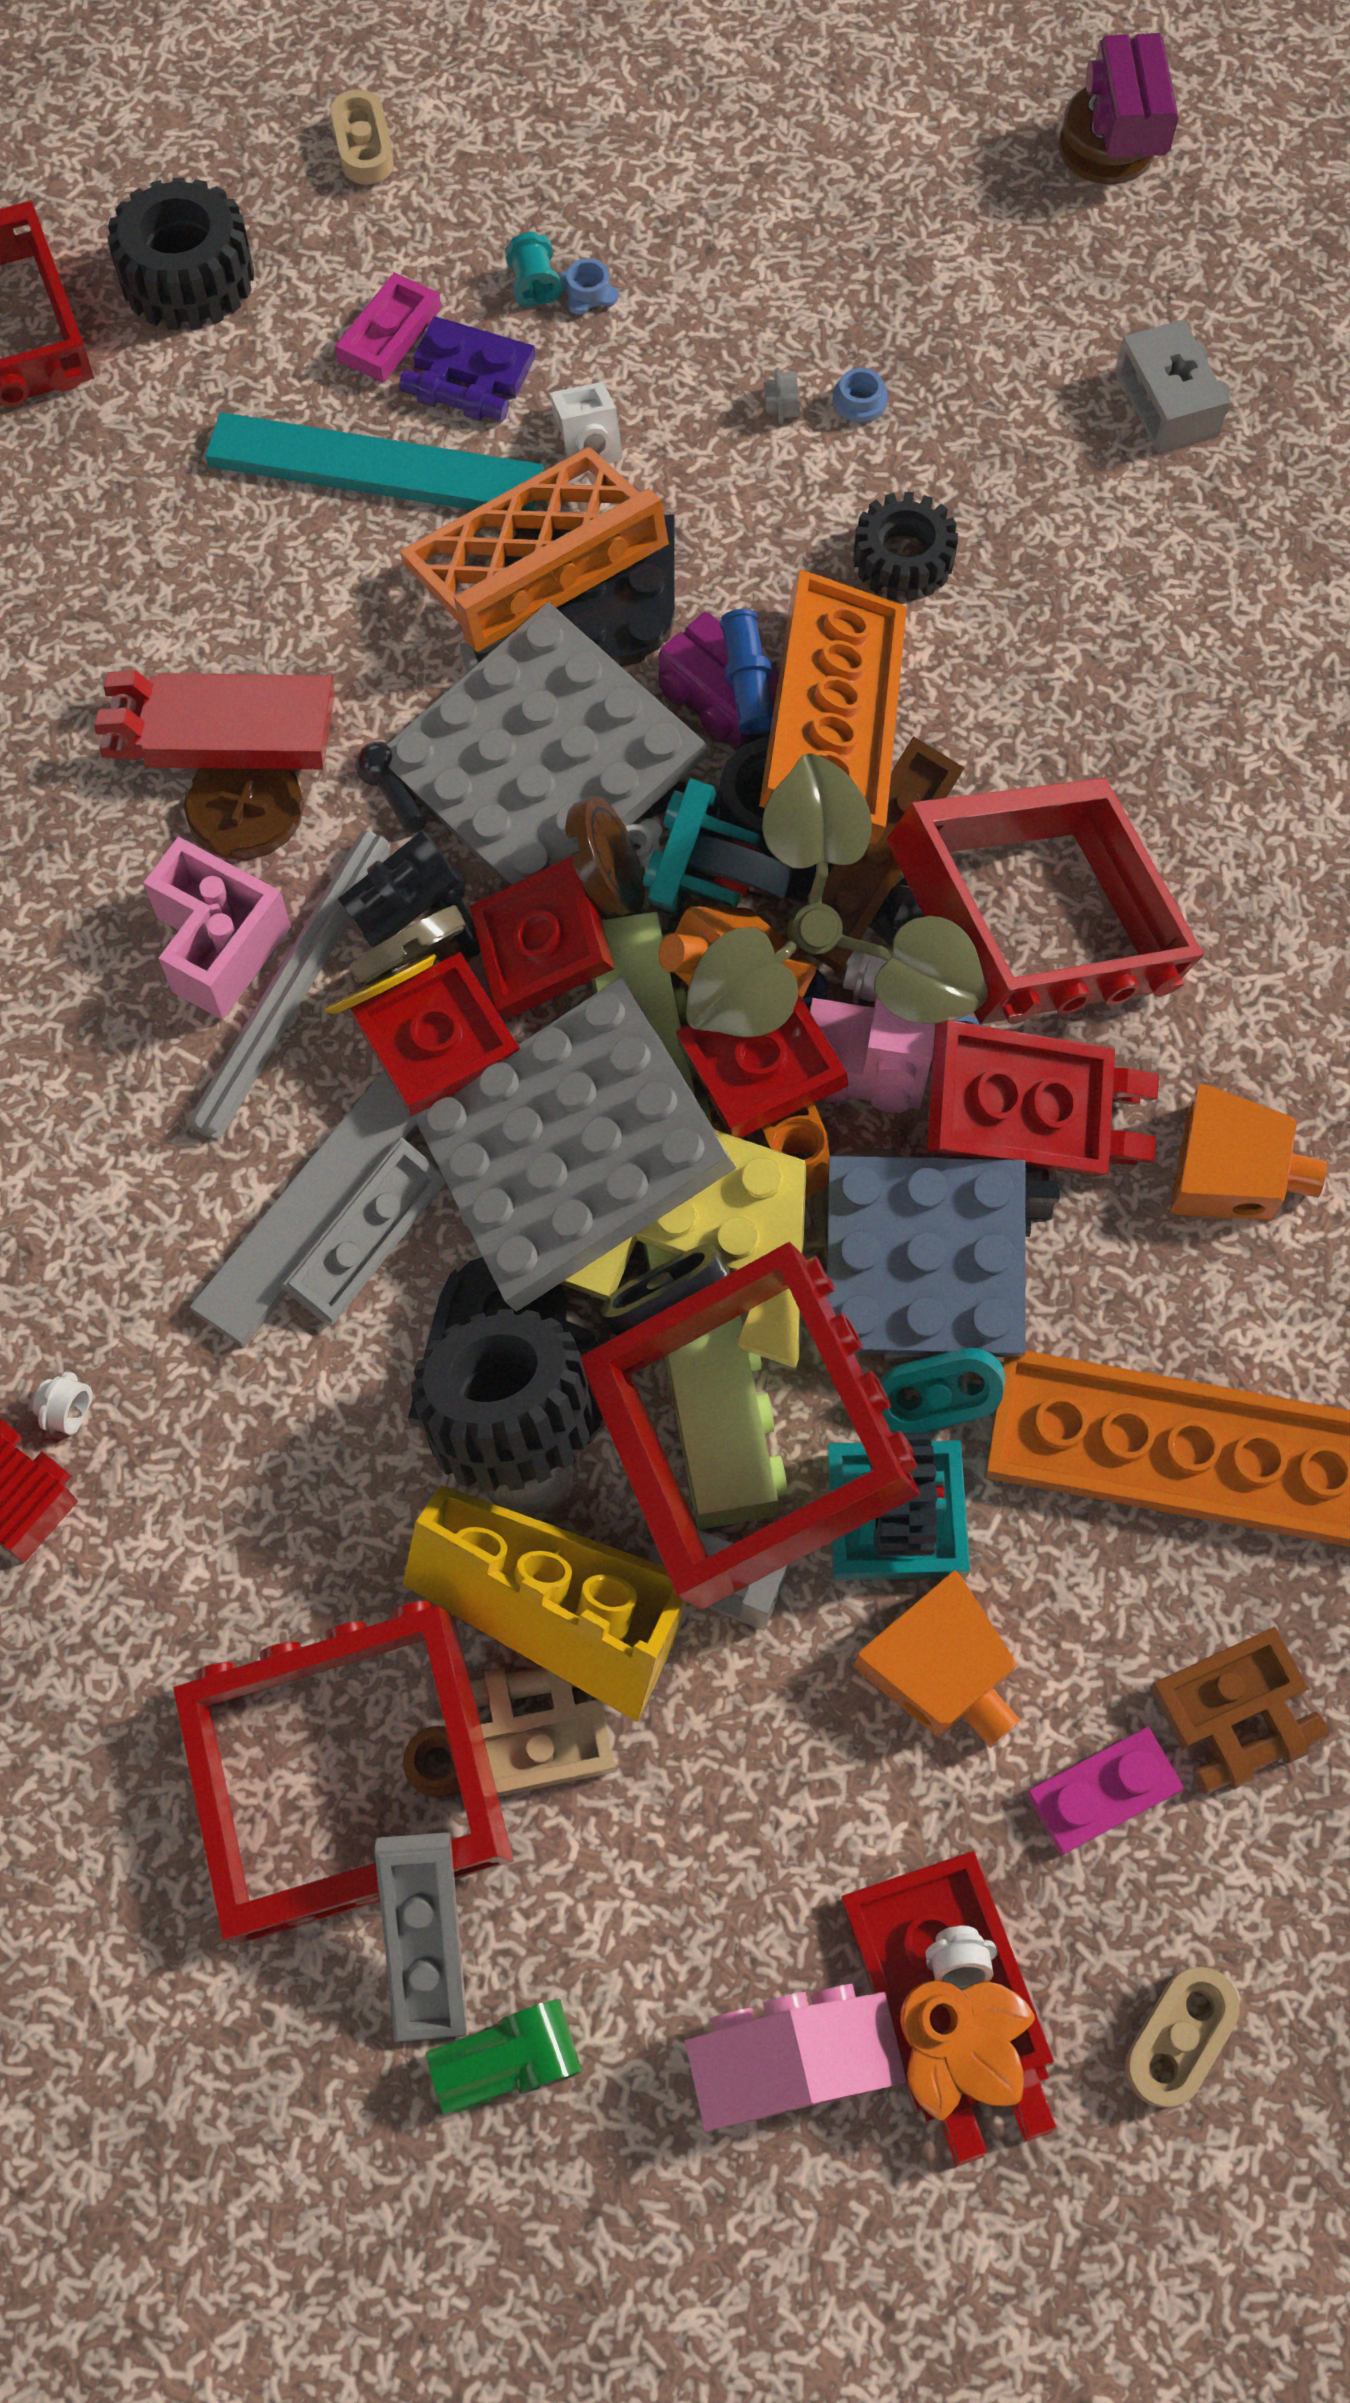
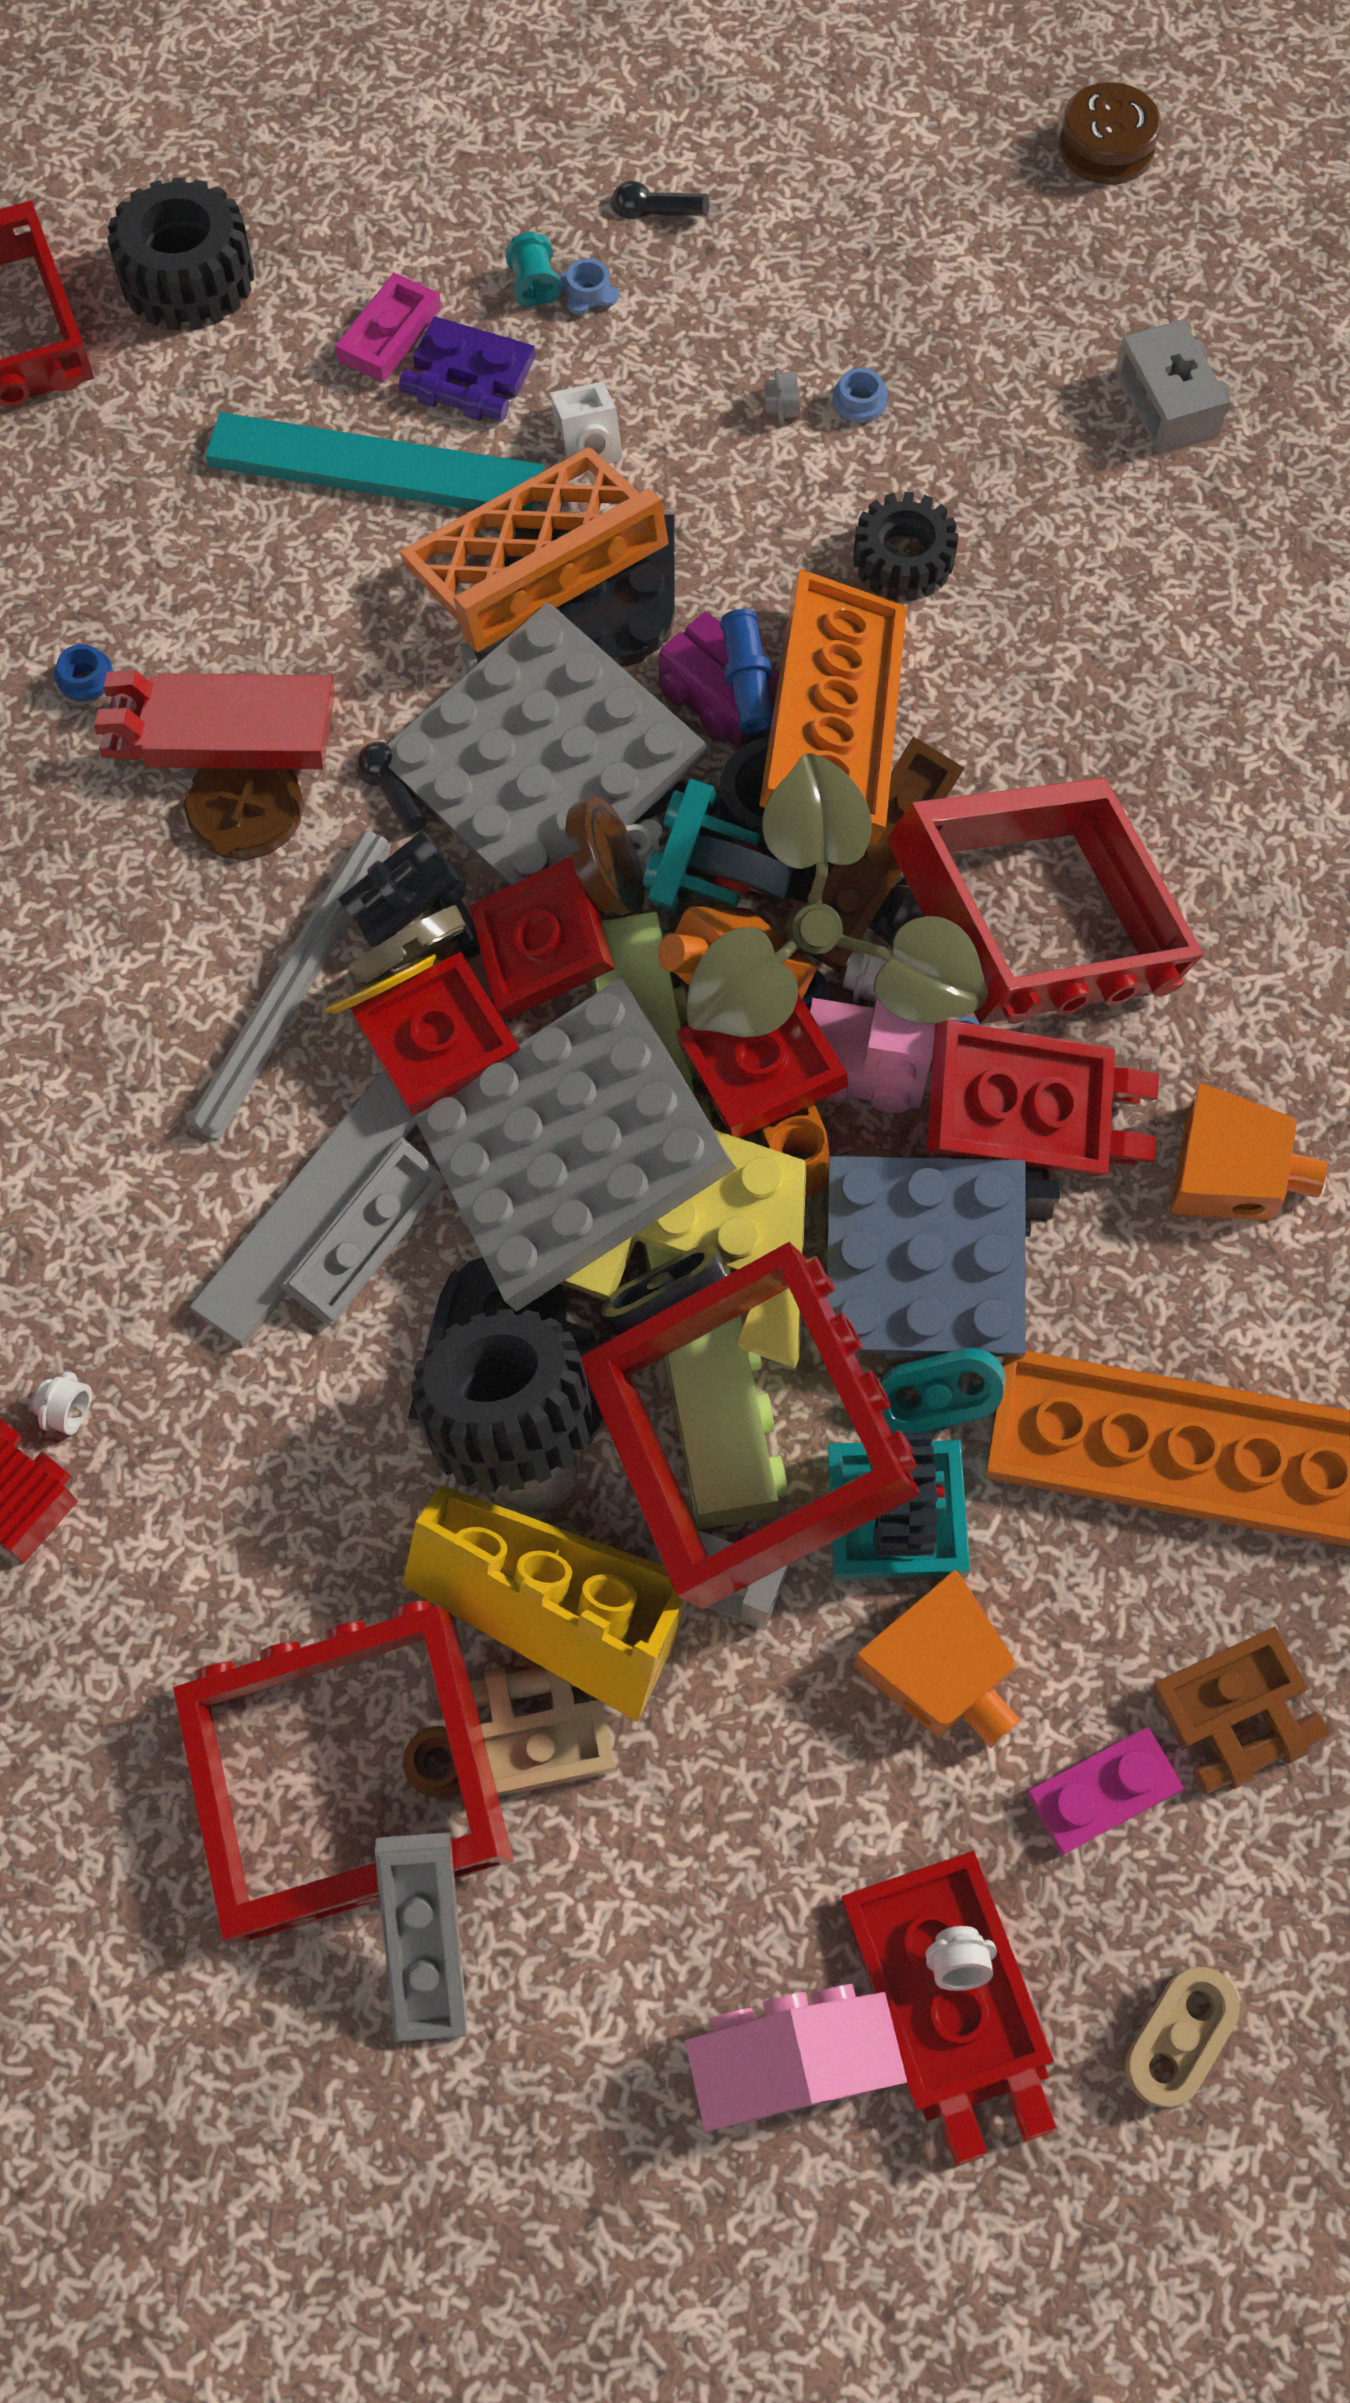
(80, 659): none -> blue plate
(223, 921): bright pink brick -> none
(362, 136): tan plate -> none
(517, 2055): green piece -> none
(635, 201): none -> black bar
(974, 2050): orange plate -> none
(1133, 95): magenta brick -> none

